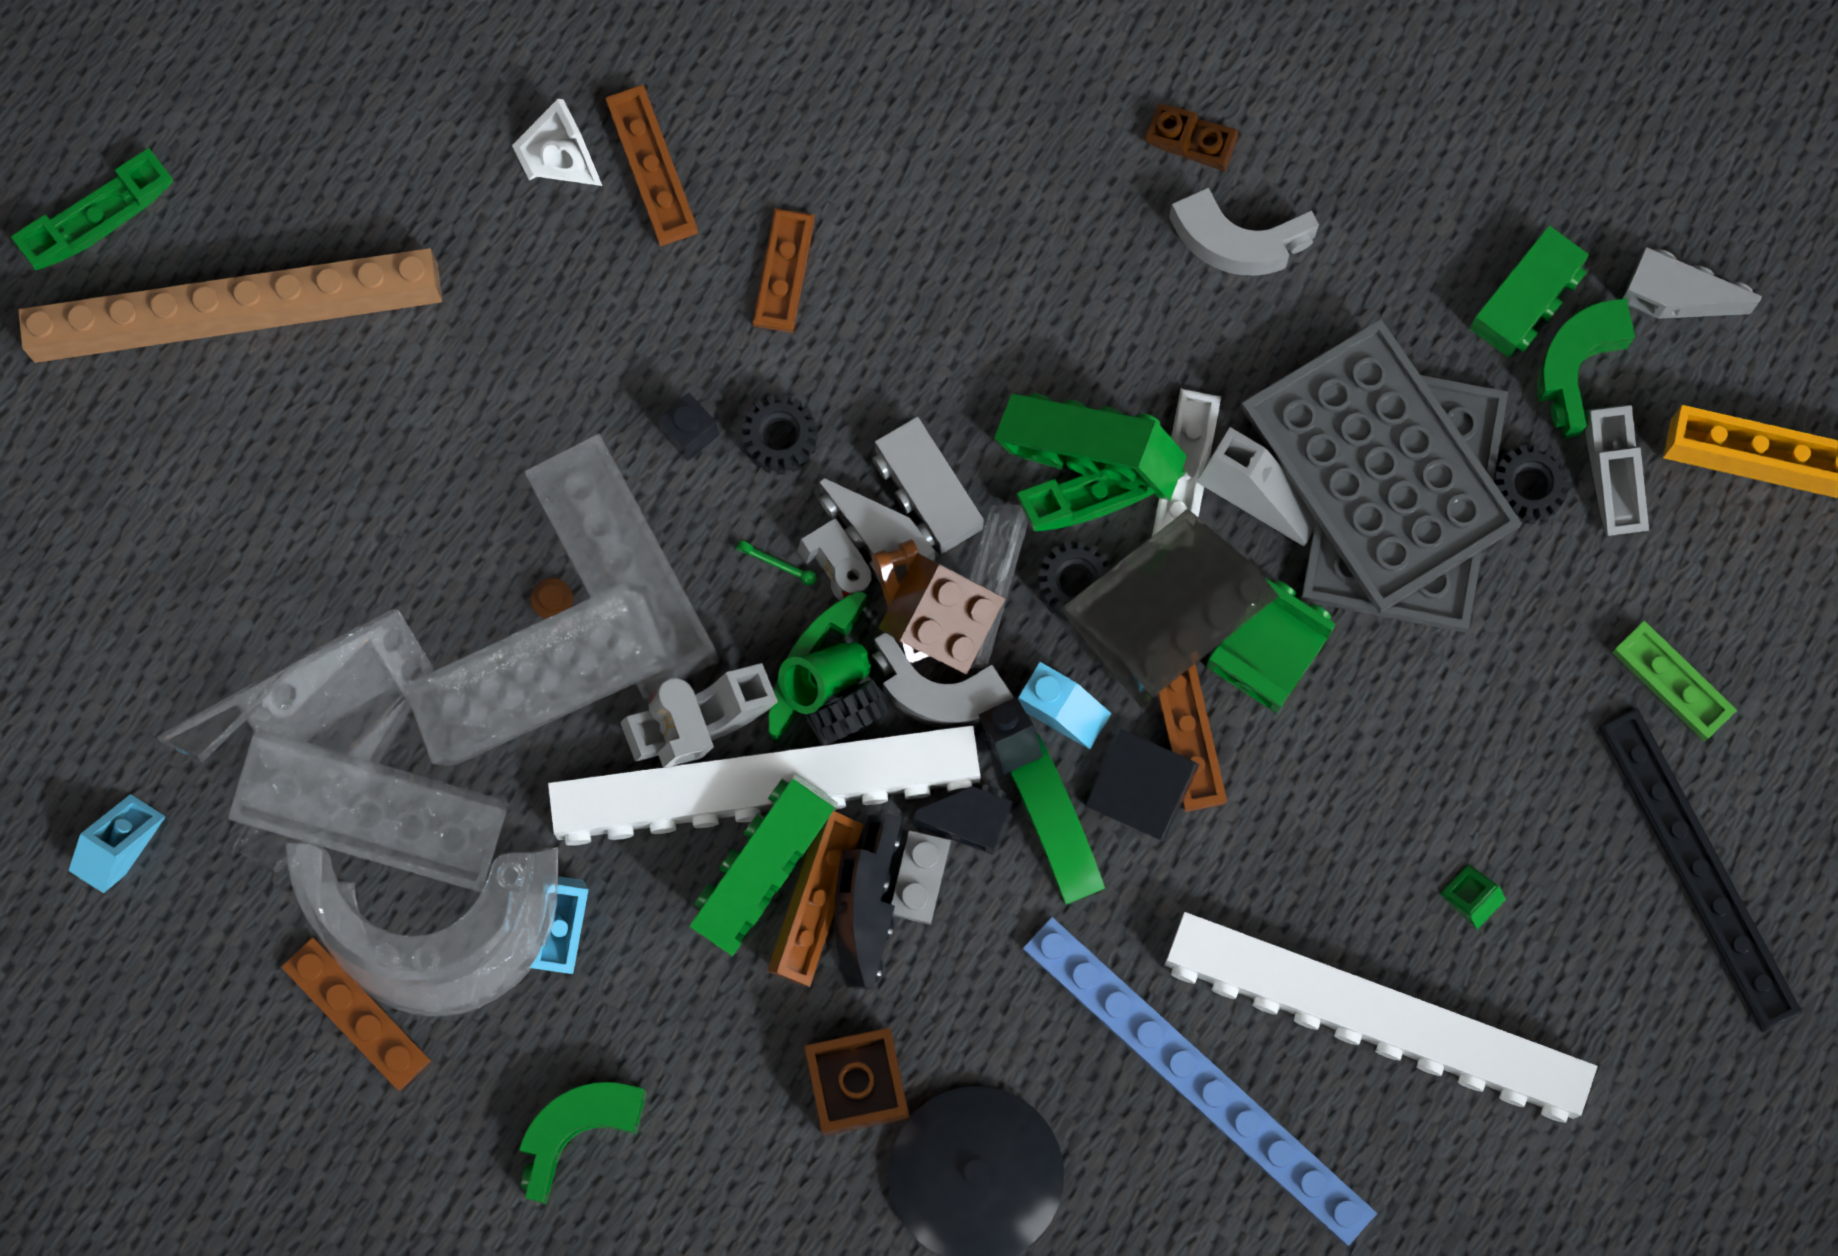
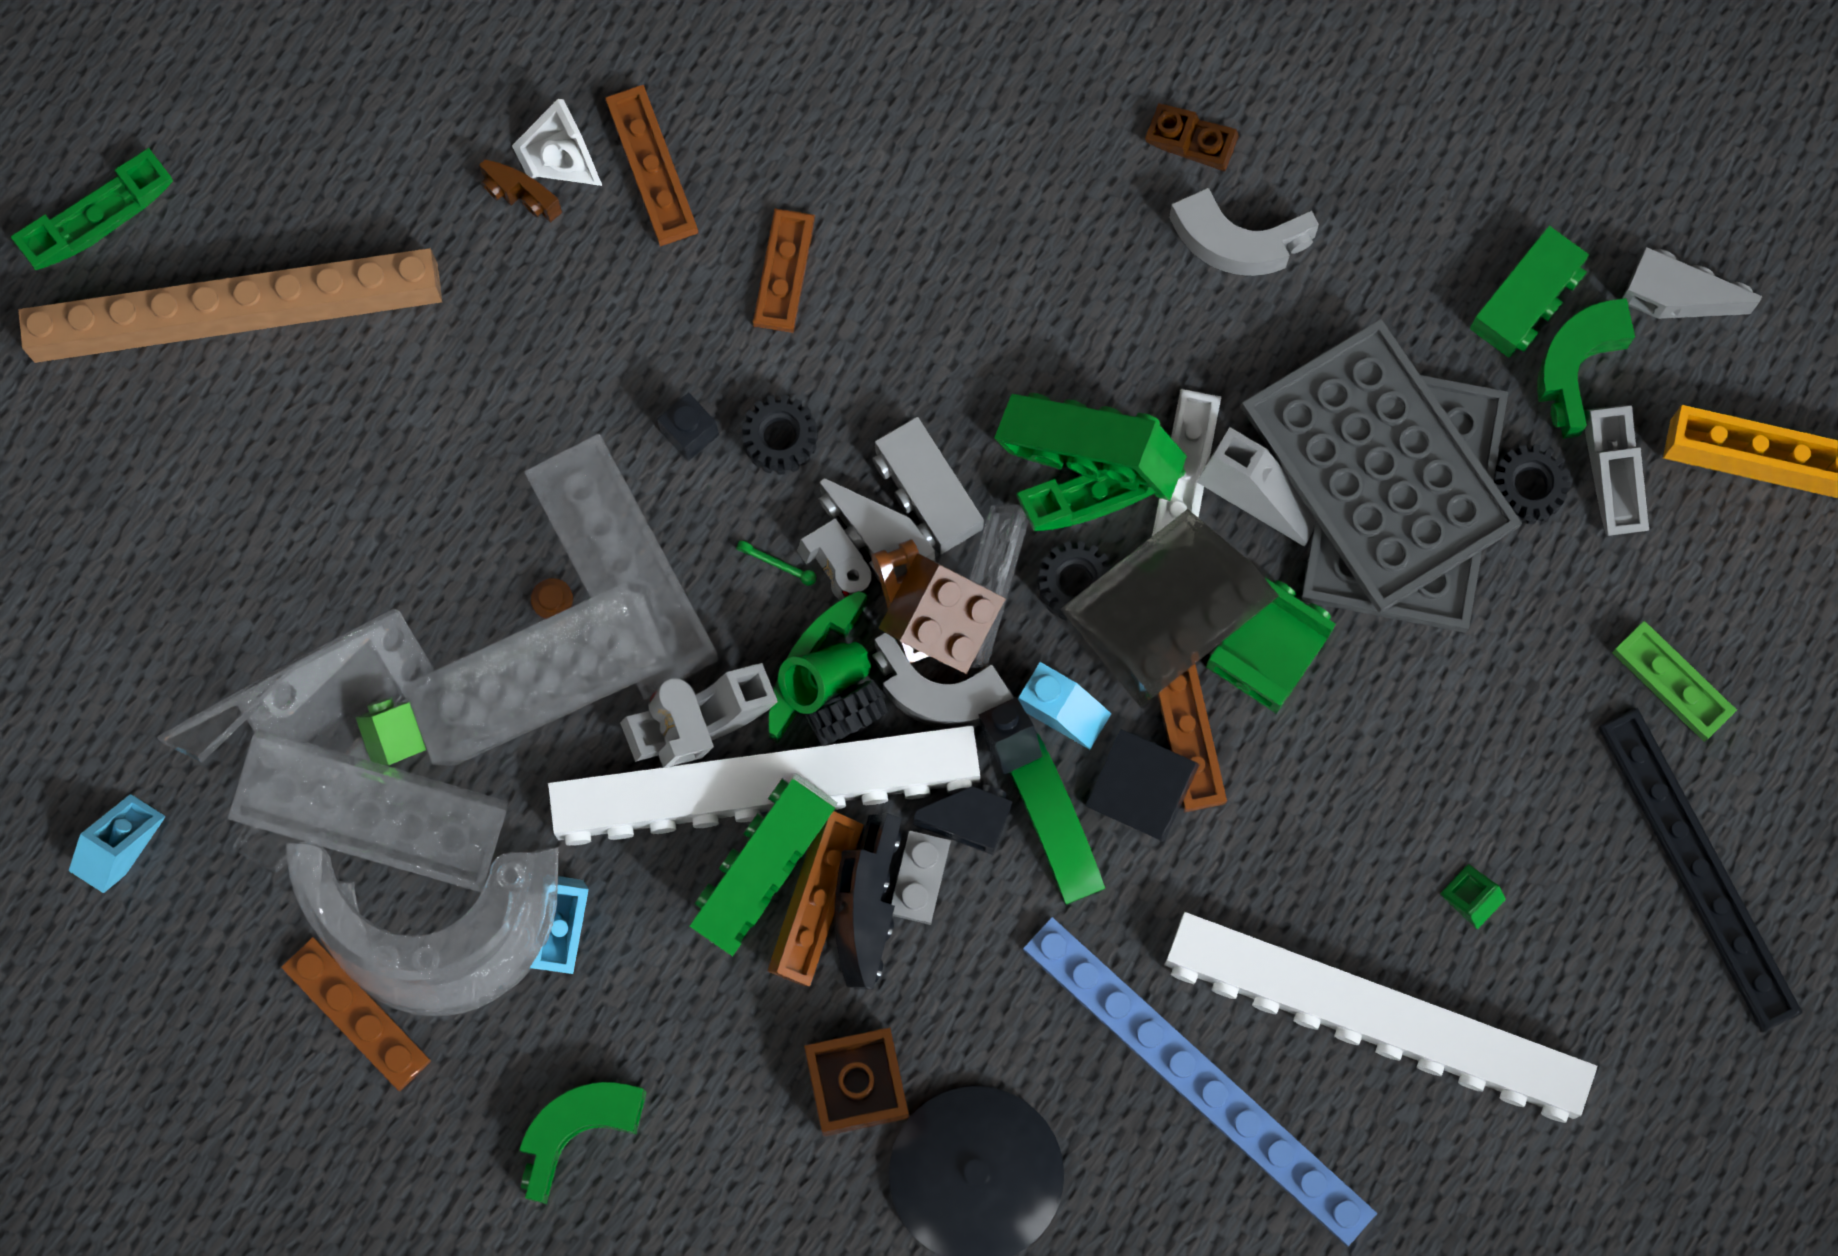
(390, 731): none -> bright green brick
(513, 184): none -> reddish brown slope

